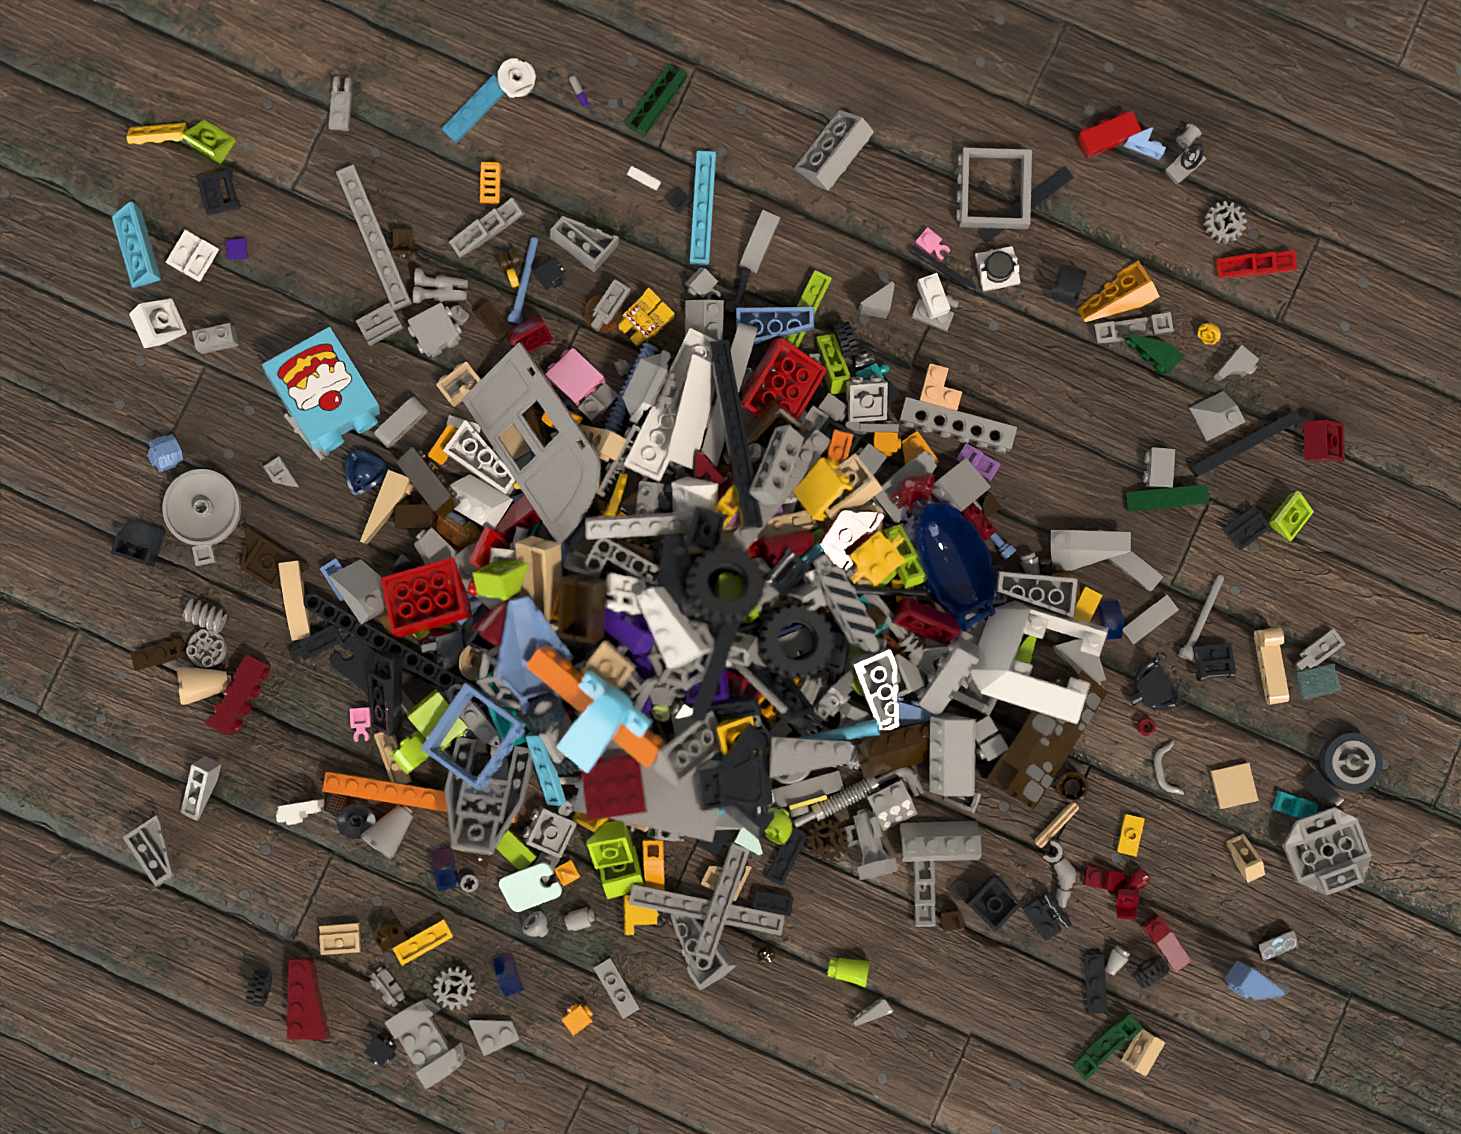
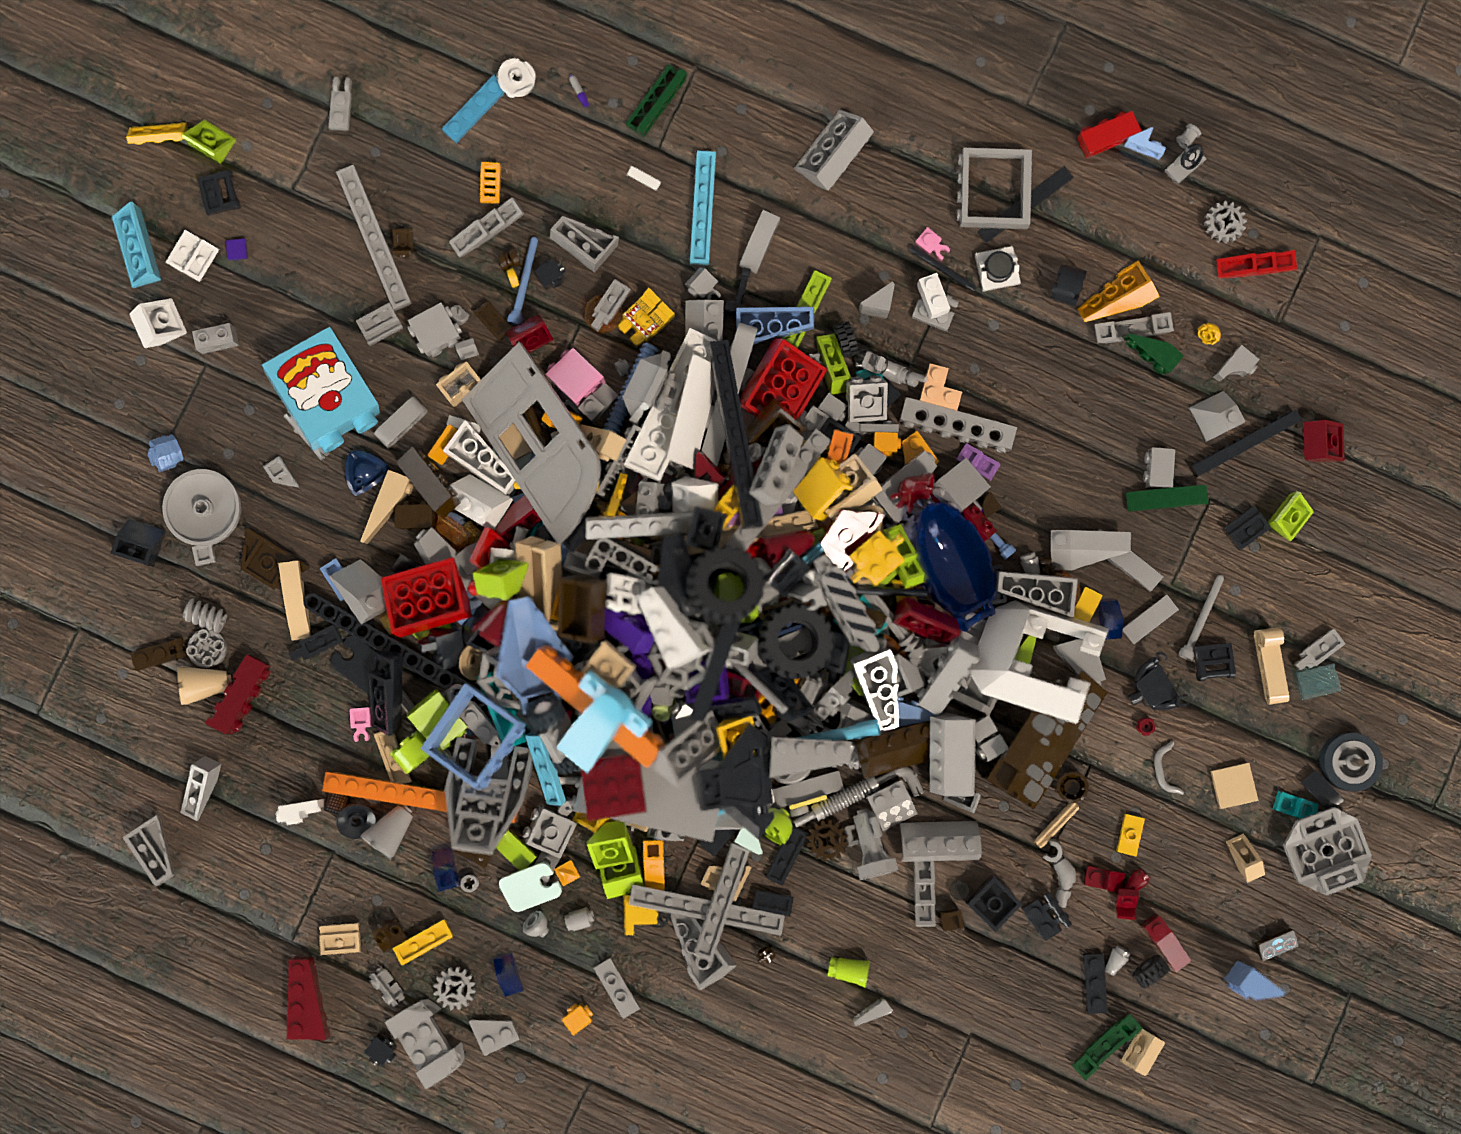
(259, 988): black tyre -> none
(444, 284): light grey piece -> none
(466, 349): none -> light grey plate
(679, 200): black tile -> none
(890, 370): none -> light grey piece

